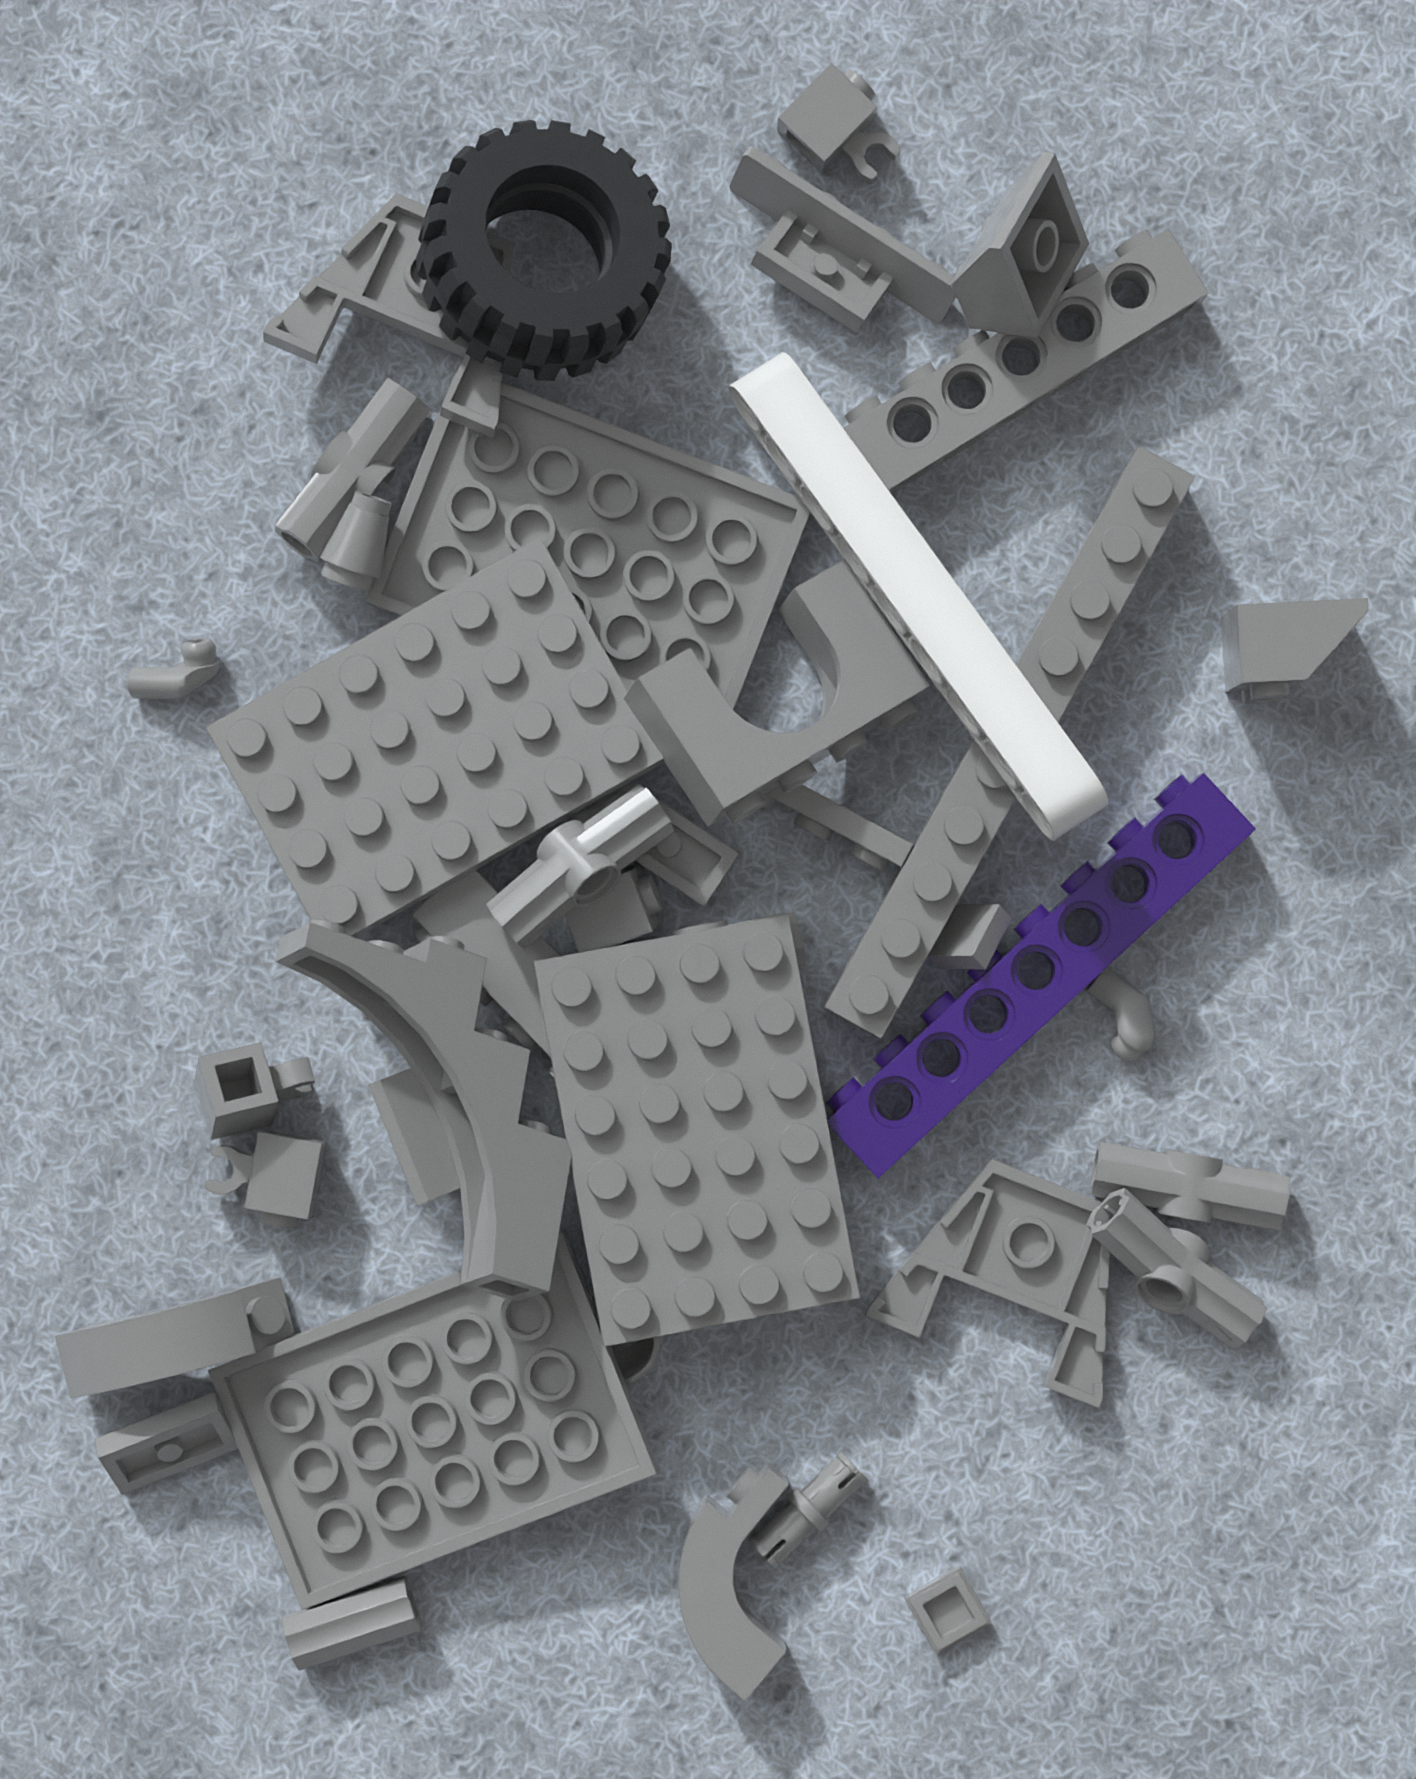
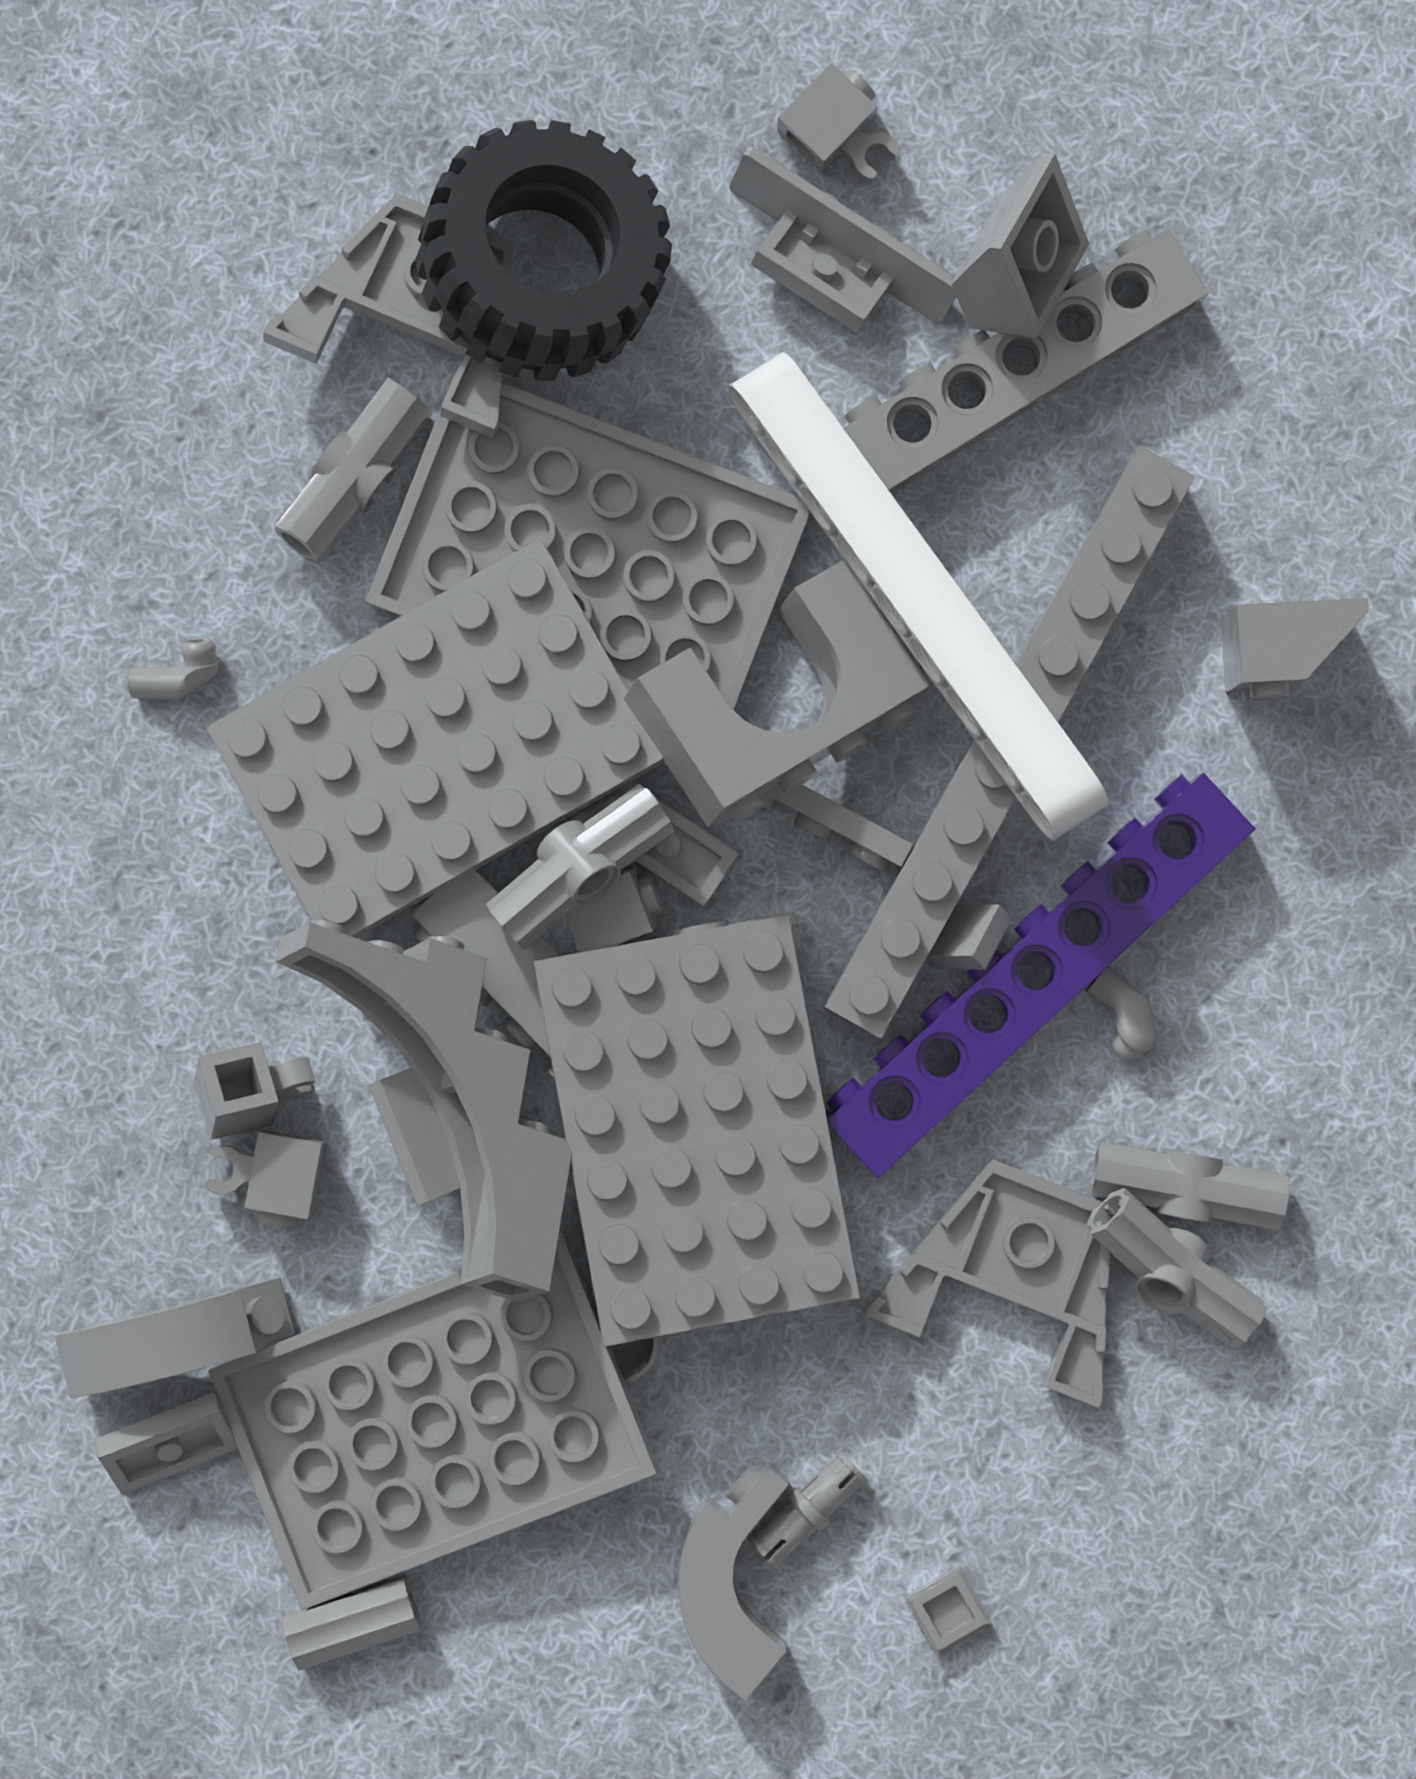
(358, 543): light grey cone -> none

